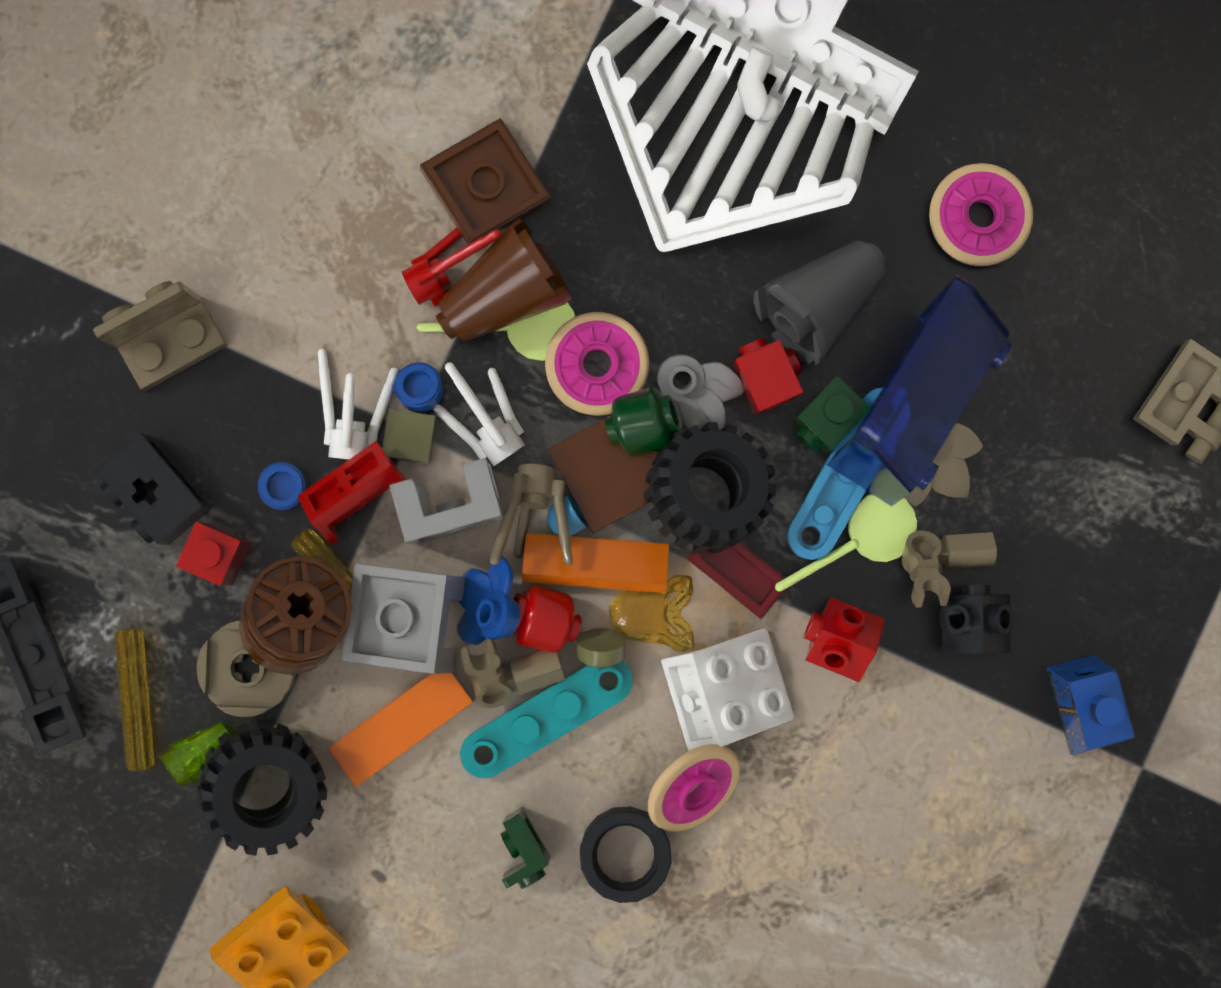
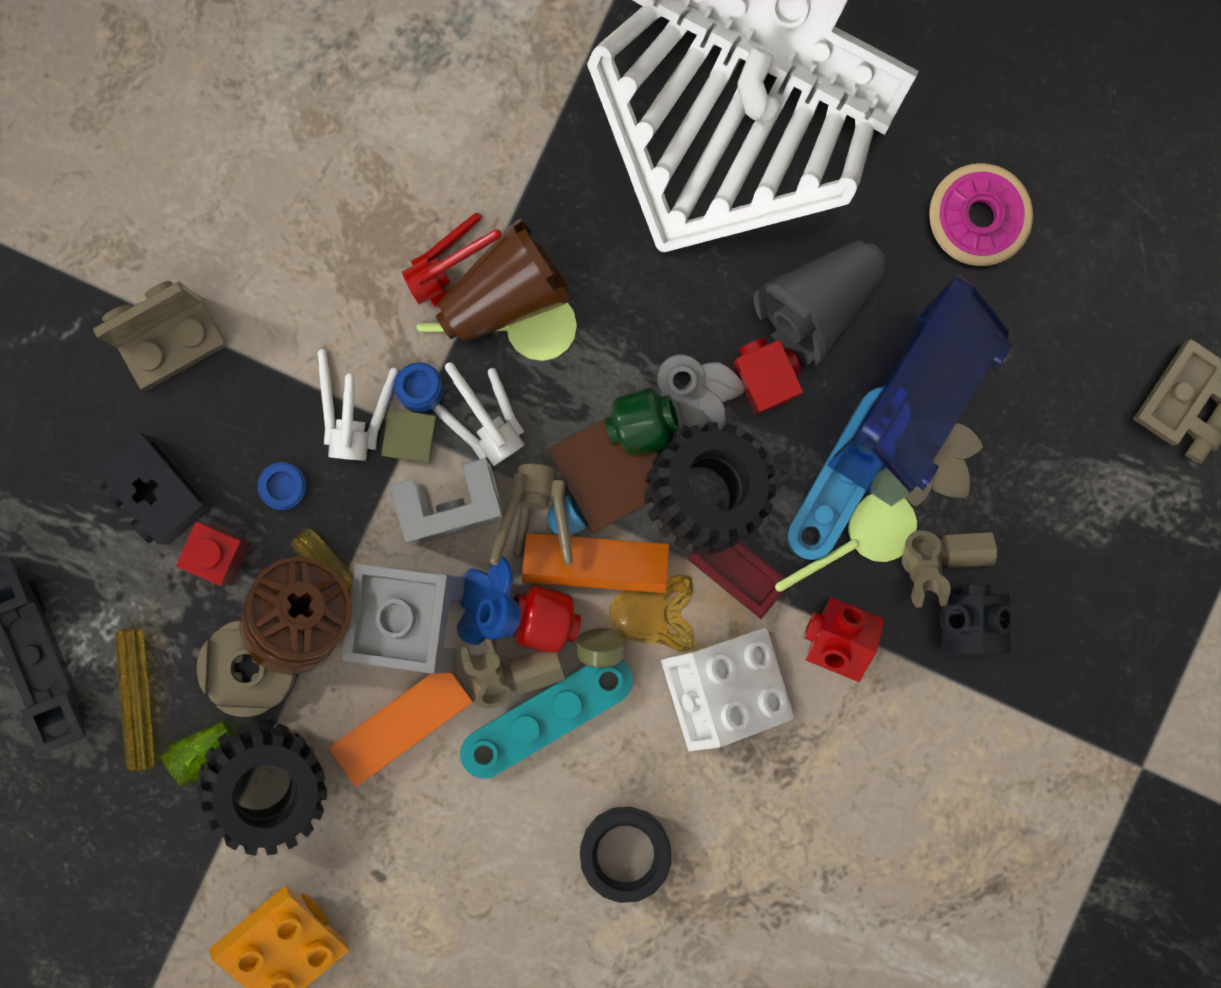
(349, 489): red hinge -> none
(485, 182): reddish brown tile -> none
(523, 840): dark green bracket -> none
(596, 333): dark pink wheel -> none
(670, 801): wheel -> none
(830, 416): dark green bracket -> none
(1090, 704): blue torso -> none

